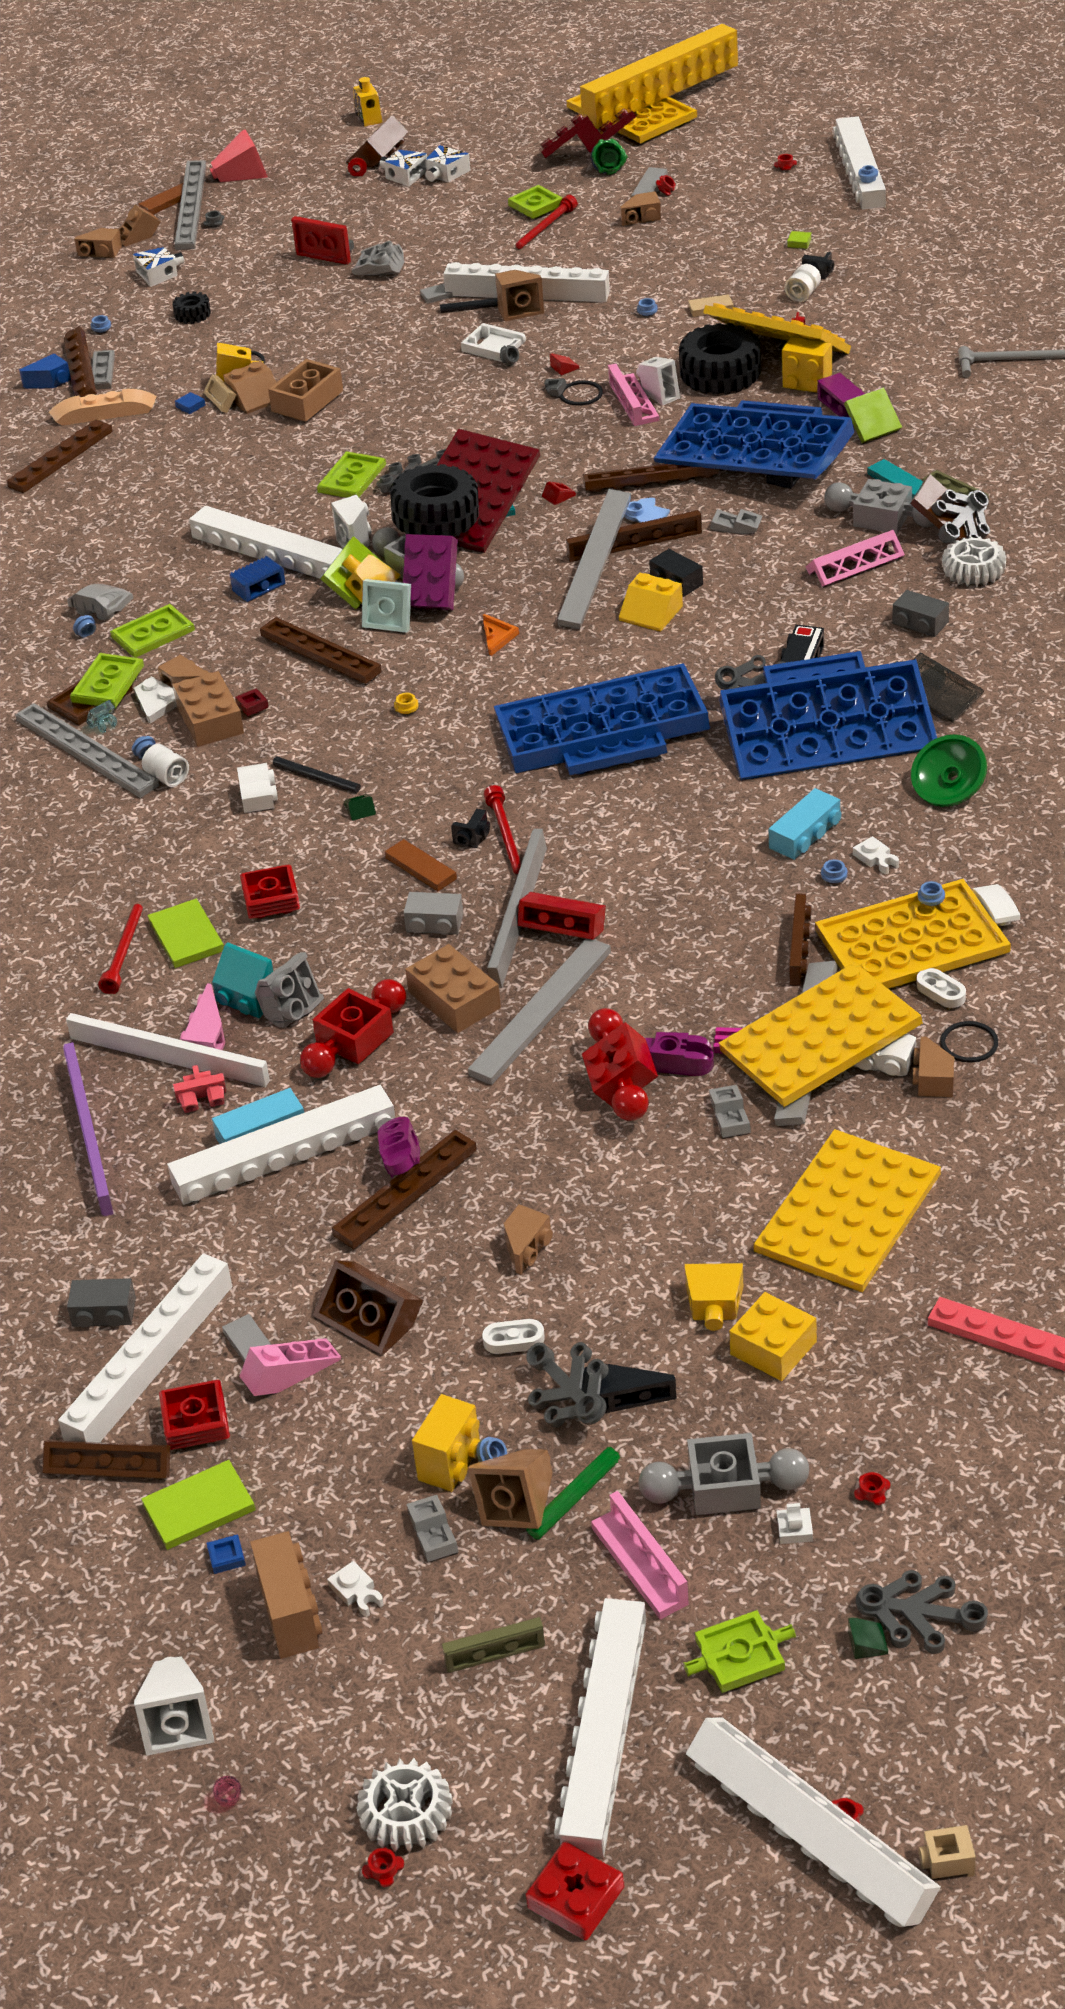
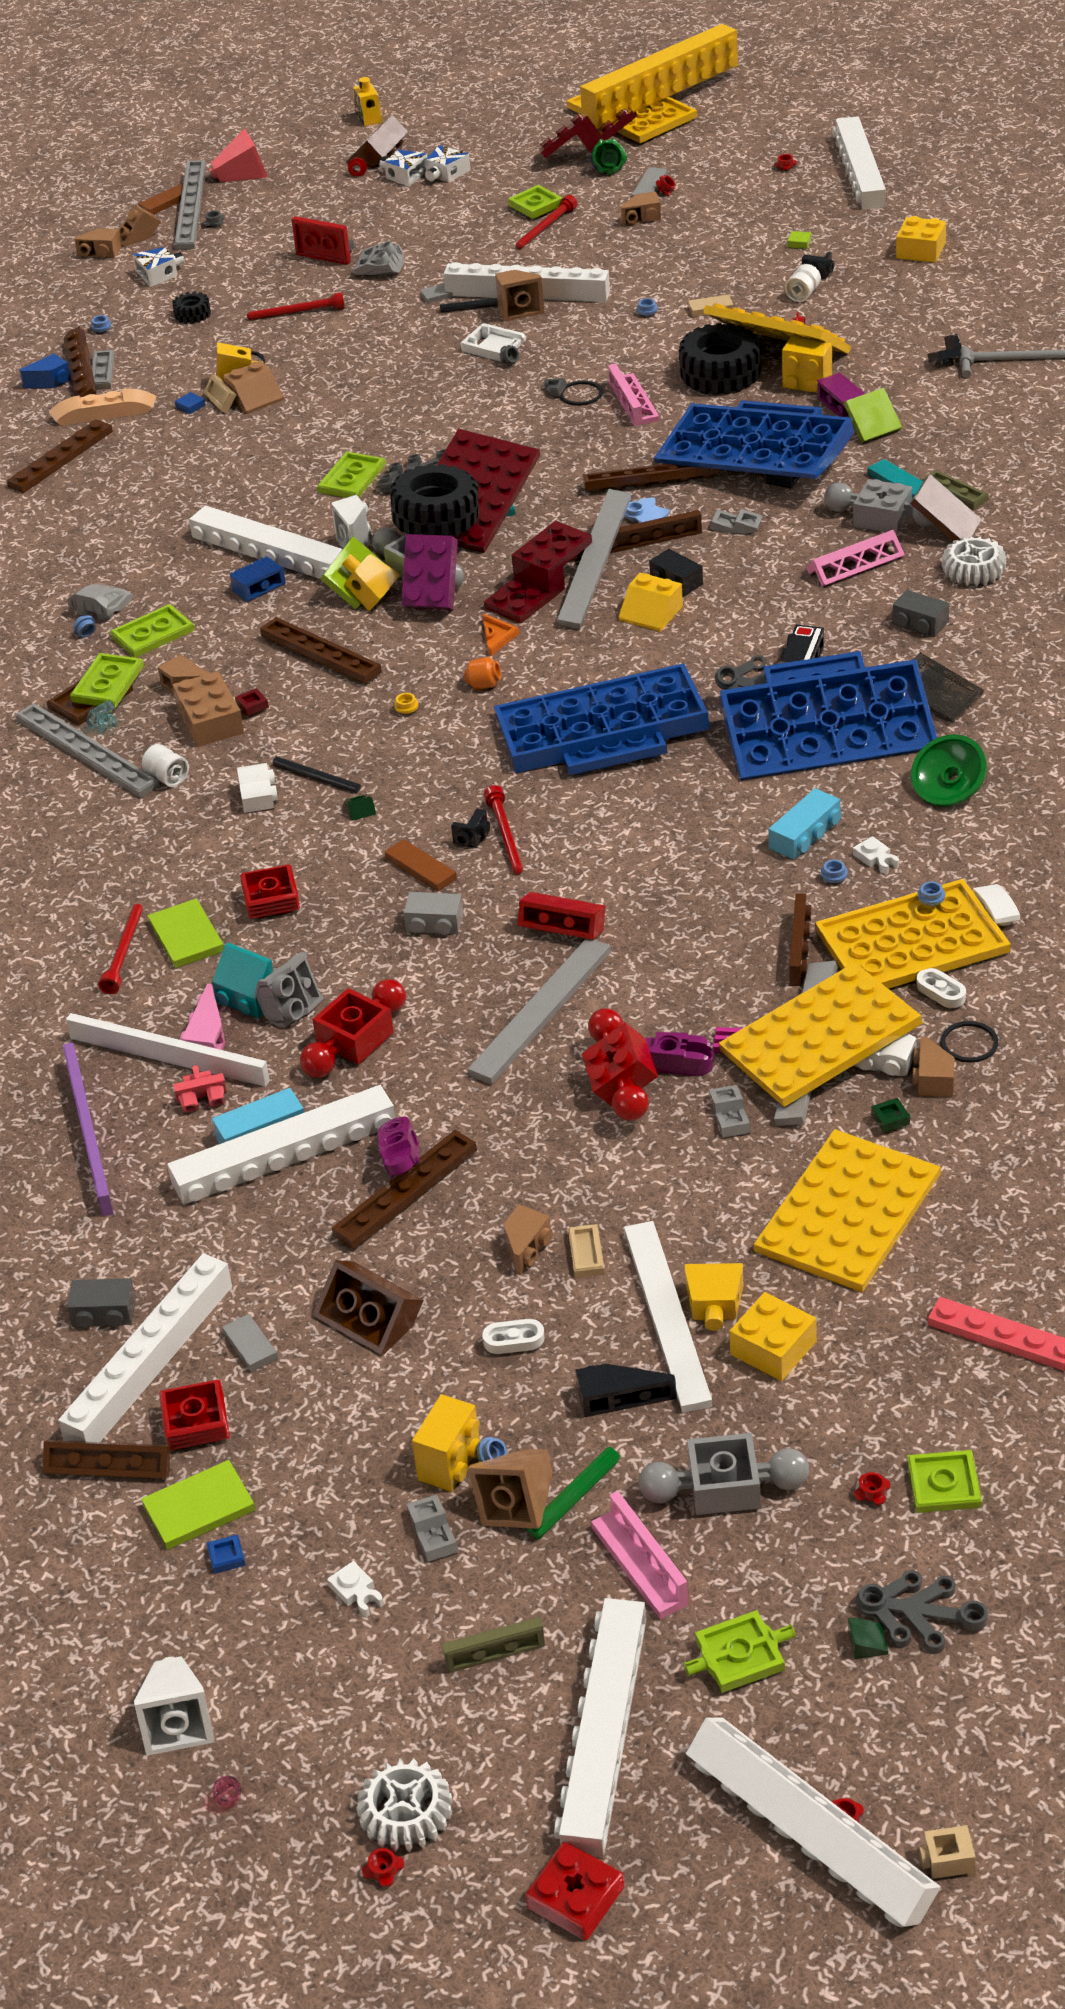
(141, 745): medium blue plate -> none
(155, 698): white wing -> none
(279, 1366): bright pink slope -> none
(285, 1593): medium nougat brick -> none
(305, 390): medium nougat brick -> none
(335, 301): none -> red piece
(386, 605): light aqua plate -> none
(453, 988): medium nougat brick -> none
(482, 673): none -> orange head
(509, 930): light grey tile -> none
(538, 571): none -> dark red bracket
(557, 492): red slope -> none
(562, 364): red slope -> none
(586, 1250): none -> tan tile
(589, 1406): dark grey plant -> none
(659, 379): white torso -> none
(668, 1317): none -> white tile
(794, 1524): white tile -> none
(868, 173): medium blue plate -> none
(890, 1115): none -> dark green plate
(921, 239): none -> yellow brick
(944, 1481): none -> lime tile
(953, 349): none -> black bracket
(975, 501): dark grey plant -> none

